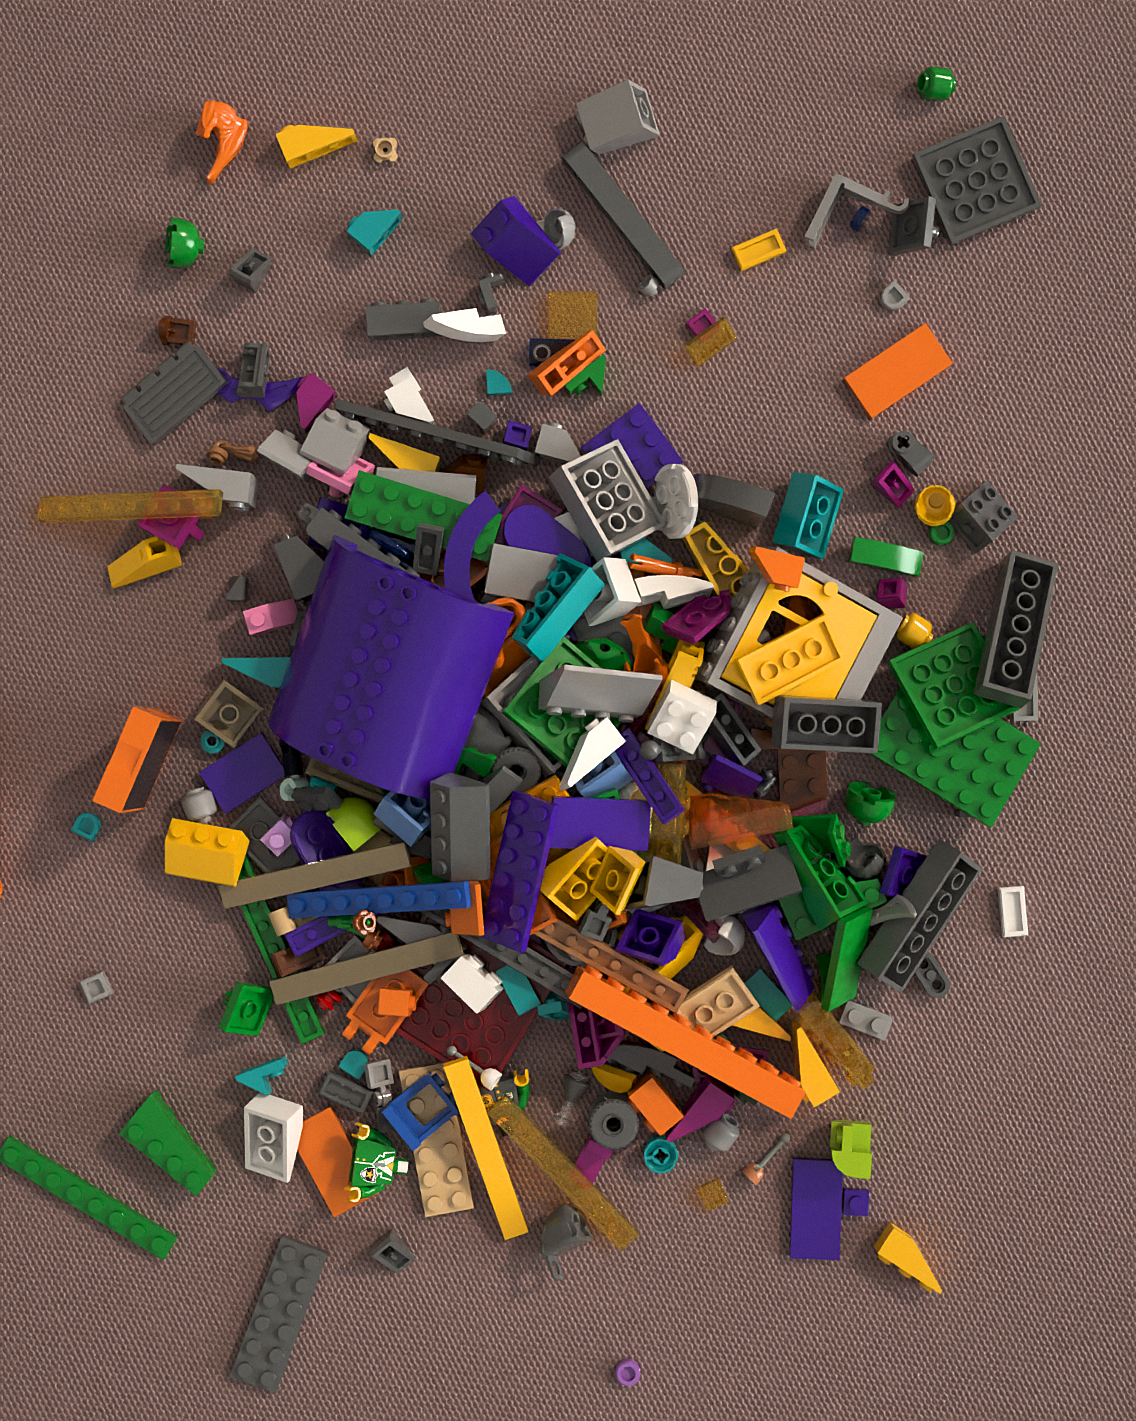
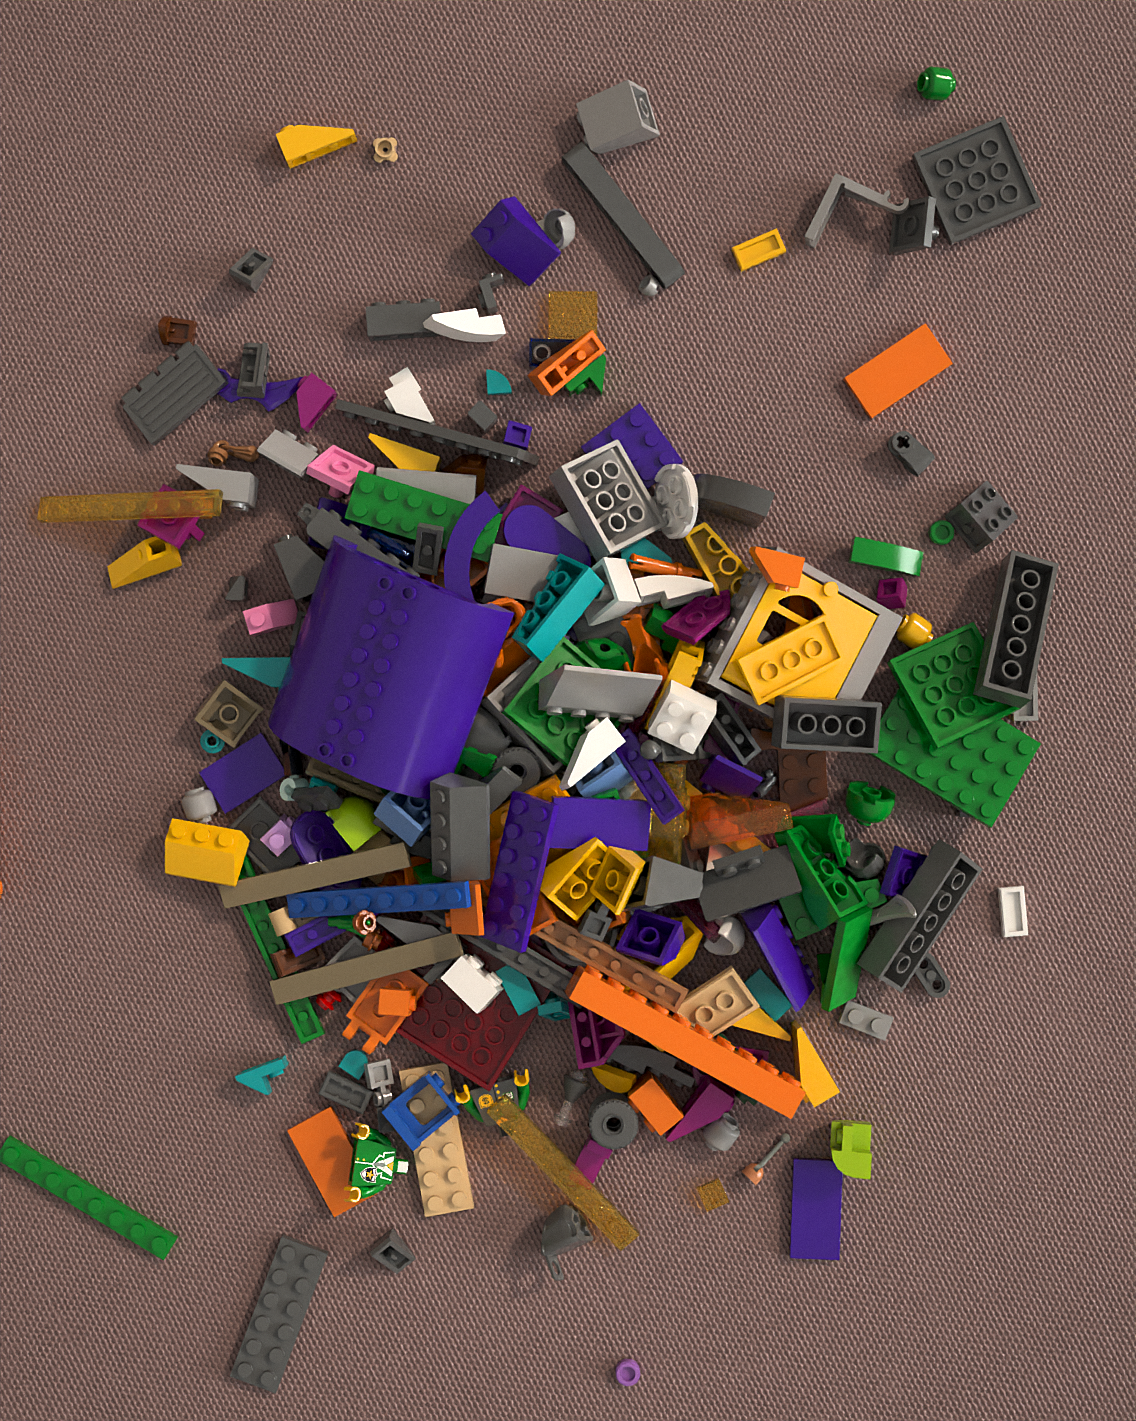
(87, 826): teal tile -> none
(96, 987): light grey tile -> none
(137, 760): orange tile -> none
(168, 1144): green wedge -> none
(182, 243): green cylinder -> none
(229, 130): orange hair -> none
(246, 1008): green tile -> none
(272, 1135): white slope -> none
(335, 441): light grey slope -> none
(373, 228): teal slope -> none
(485, 1147): yellow tile -> none
(489, 1076): white hinge -> none
(556, 444): light grey slope -> none
(656, 1164): teal wheel -> none
(700, 322): magenta tile -> none
(710, 341): clear yellow tile -> none
(808, 515): teal slope -> none
(837, 1041): clear yellow bracket -> none
(855, 1201): dark purple plate -> none
(860, 218): clear blue tile -> none
(893, 297): light grey tile -> none
(893, 484): magenta slope -> none
(900, 1249): yellow slope -> none
(934, 505): yellow hair -> none

